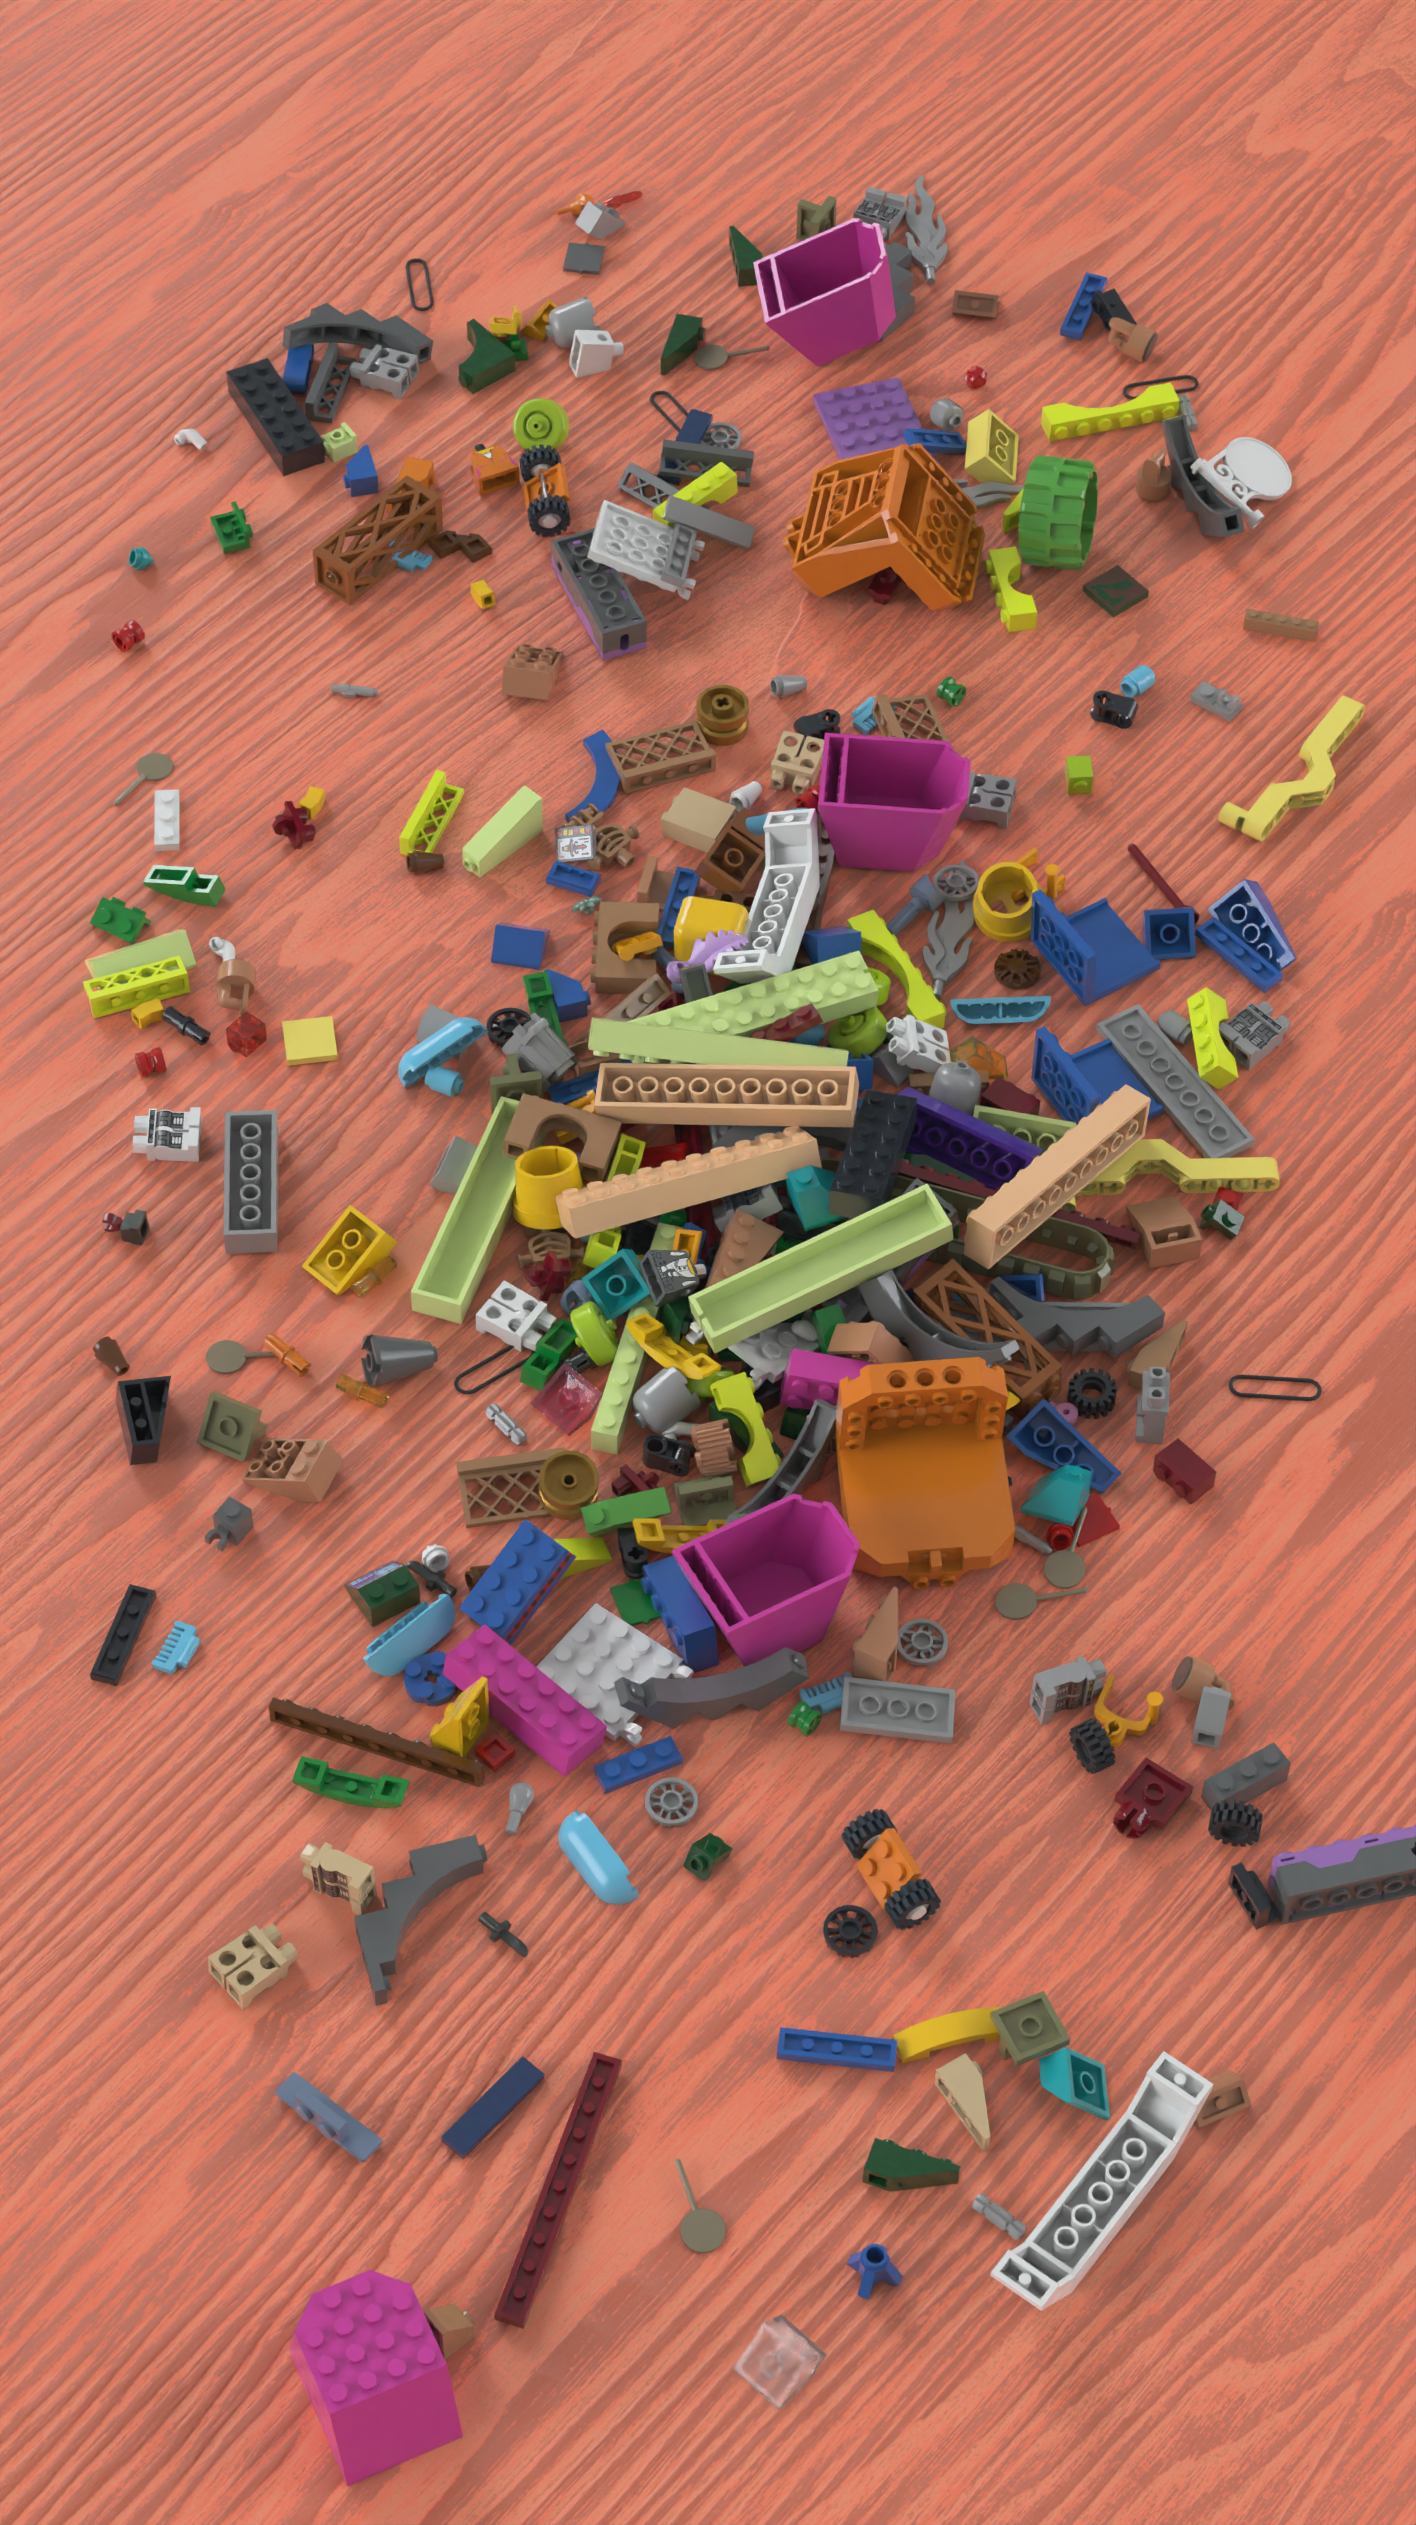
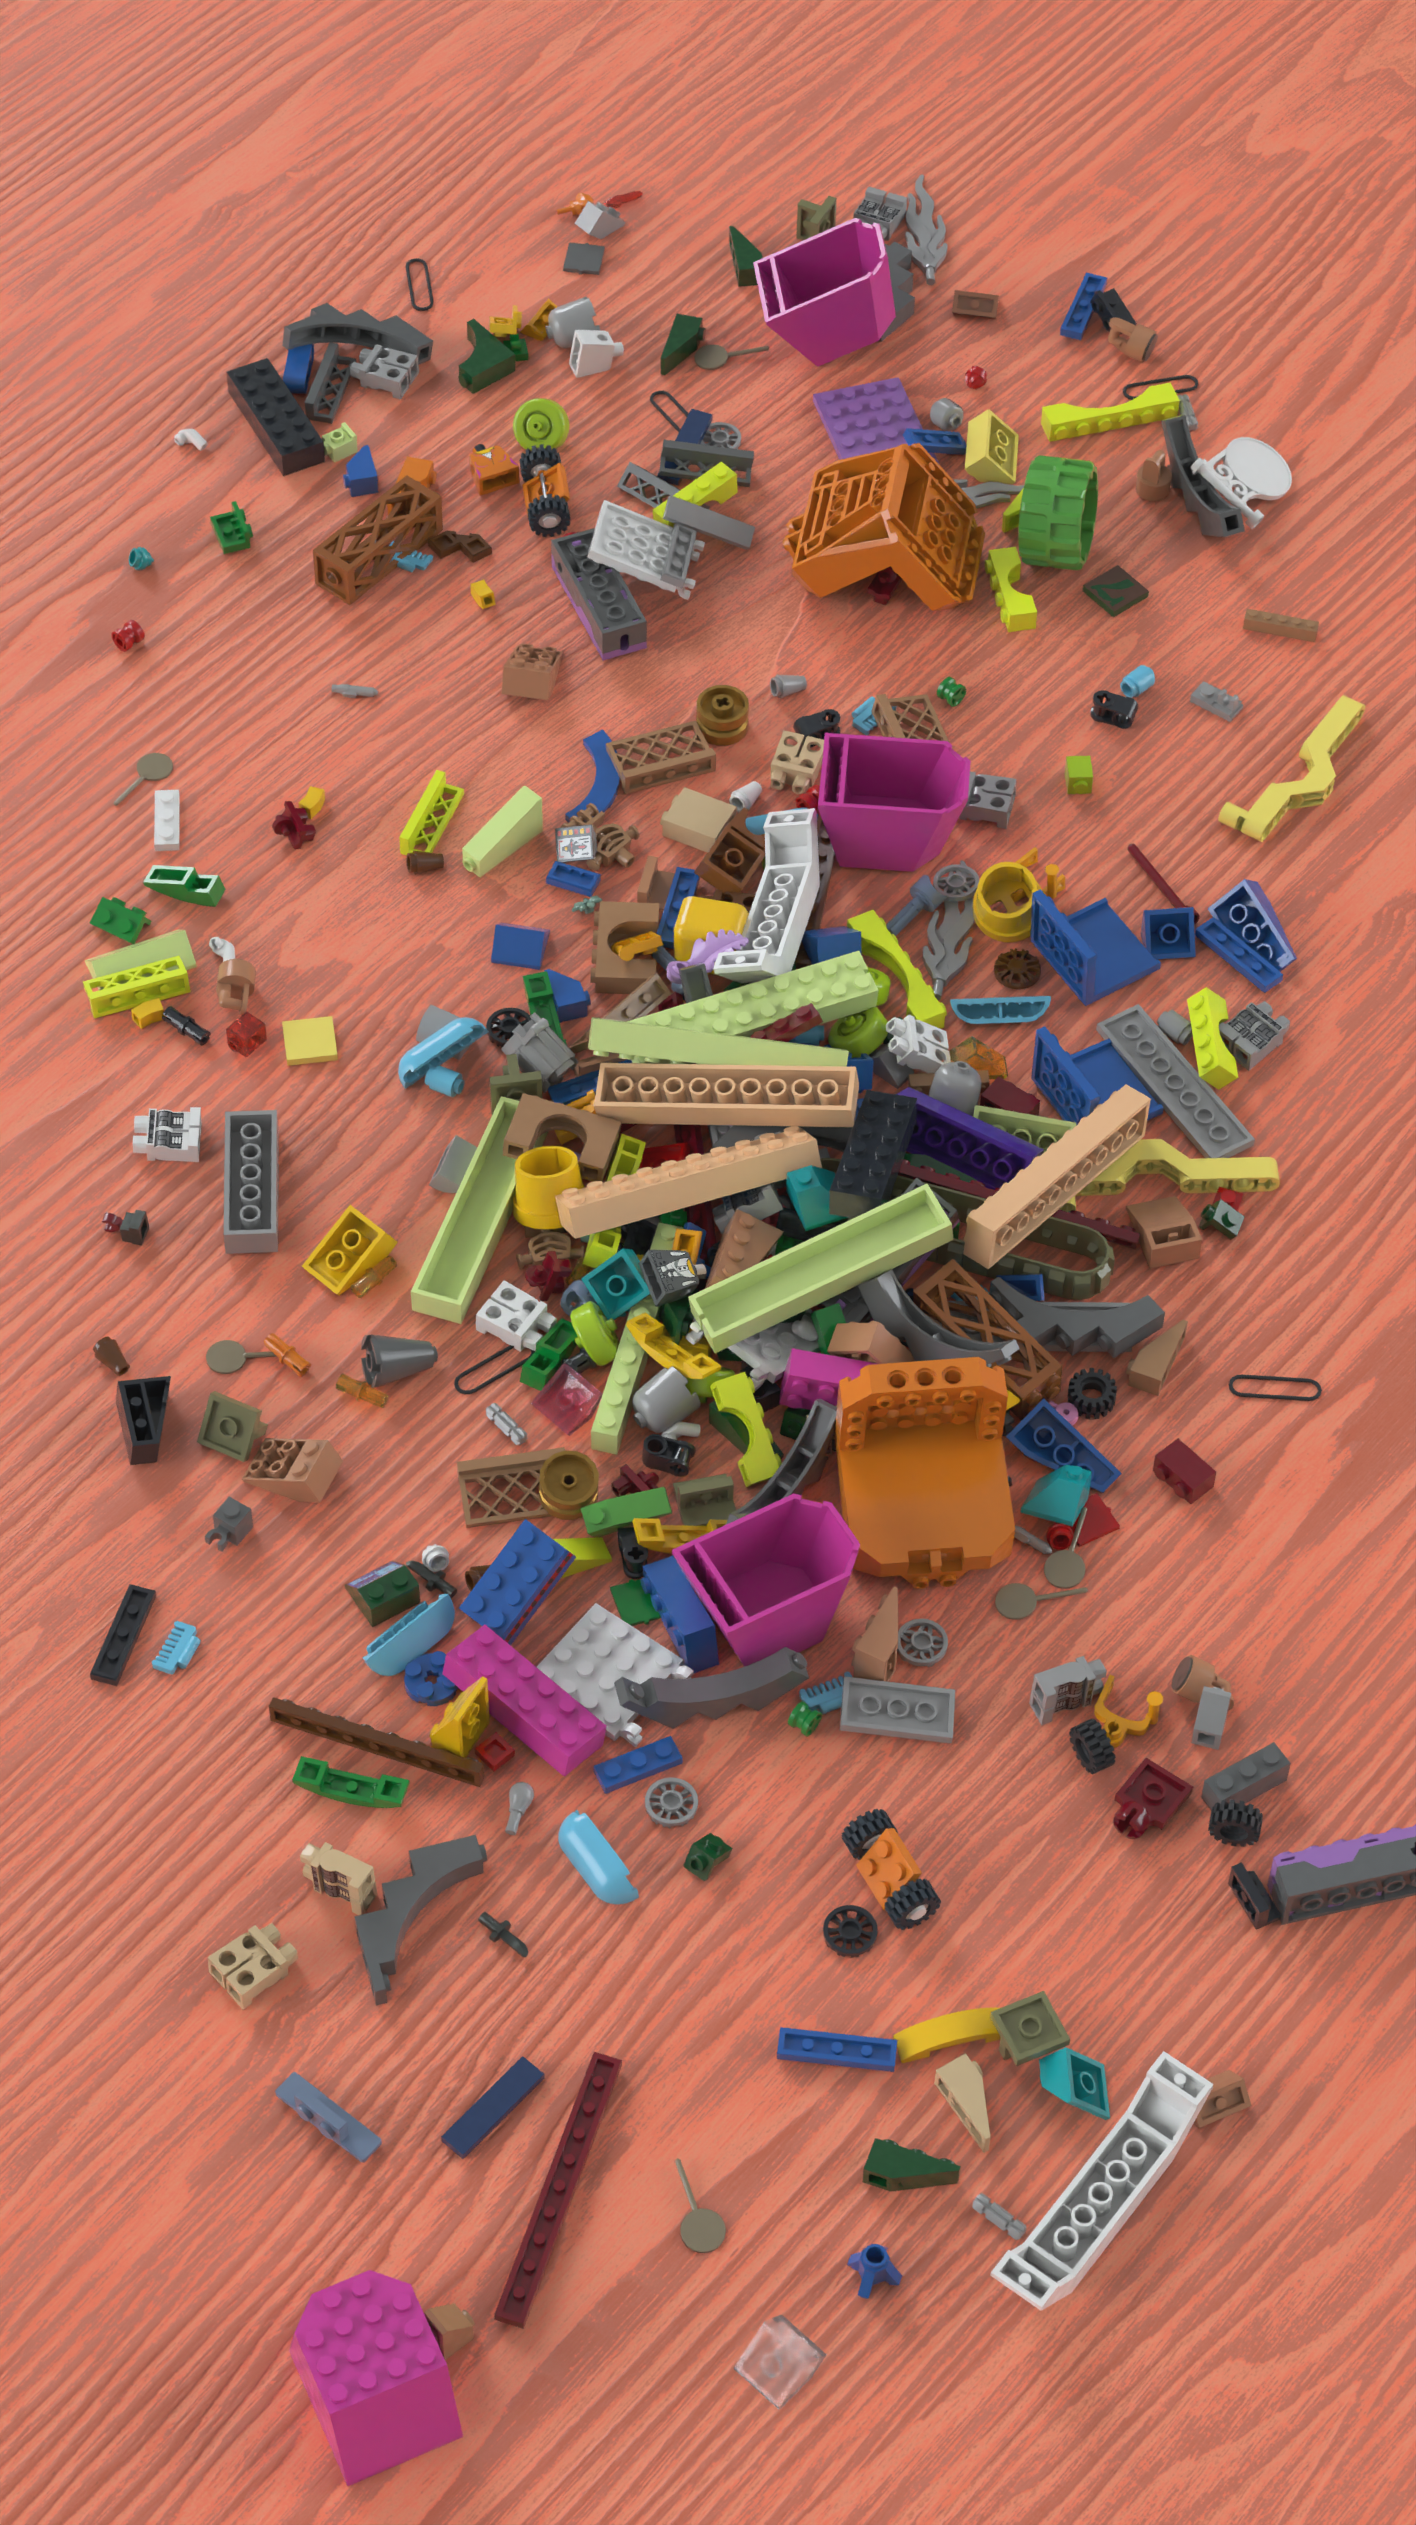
(145, 1065): red wheel -> none
(714, 1448): nougat brick -> none
(1152, 1406): light grey hips -> none

